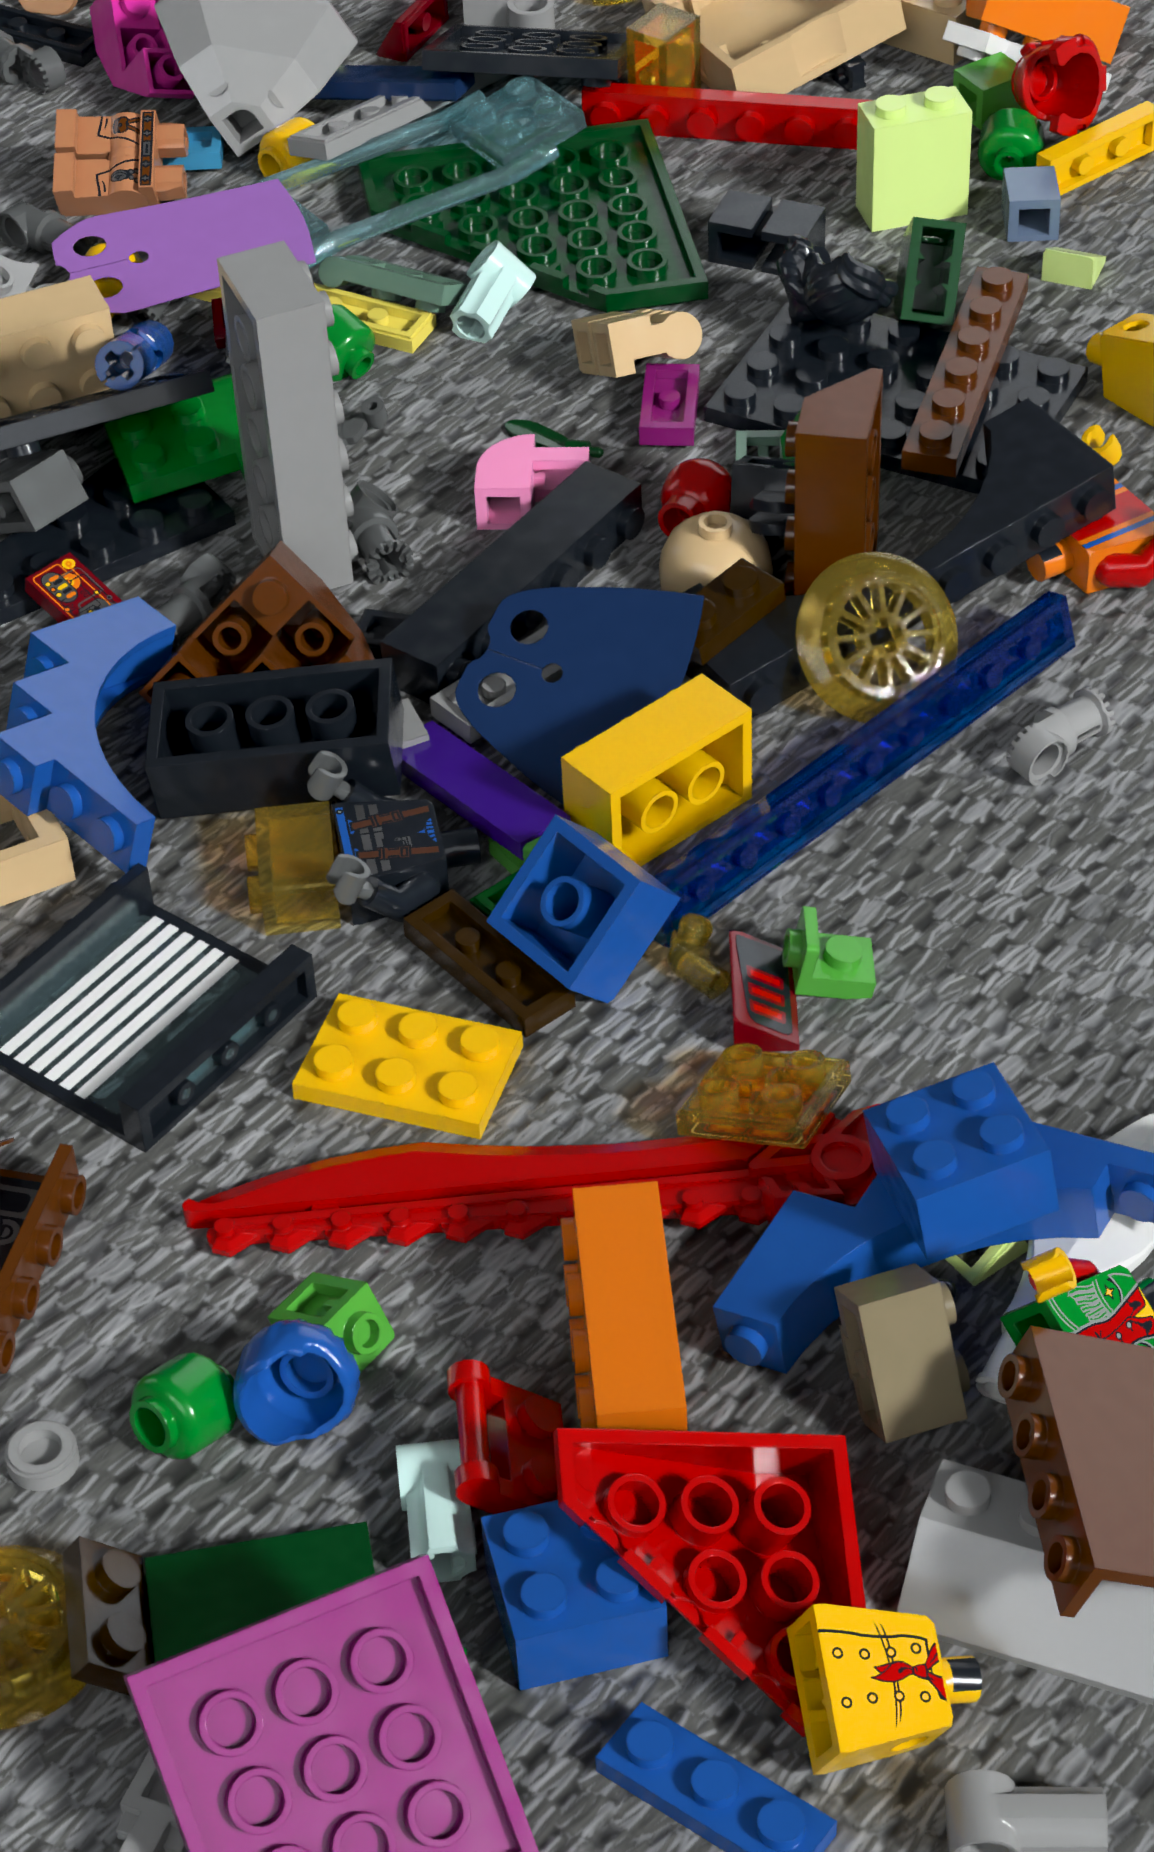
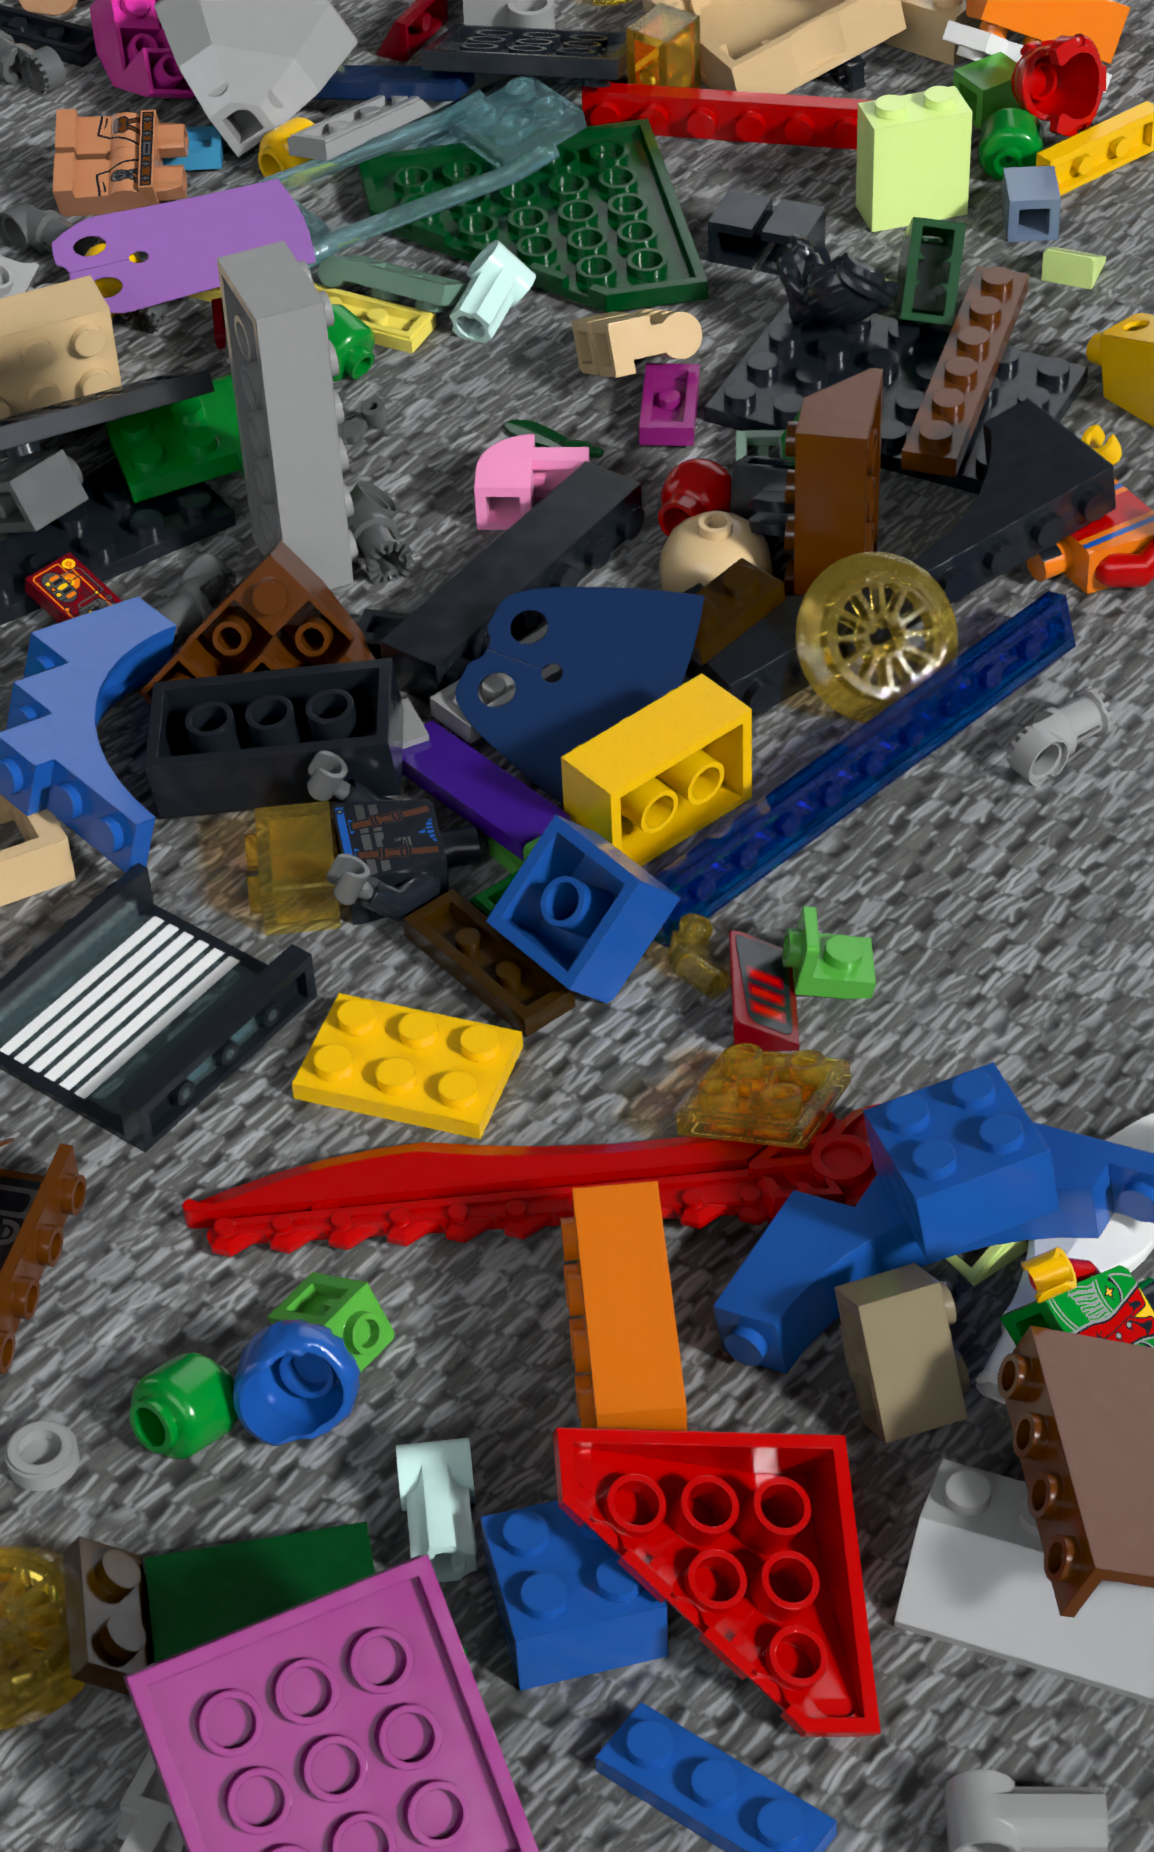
(134, 355): blue piece -> none
(519, 1441): red plate -> none
(873, 1683): yellow torso -> none

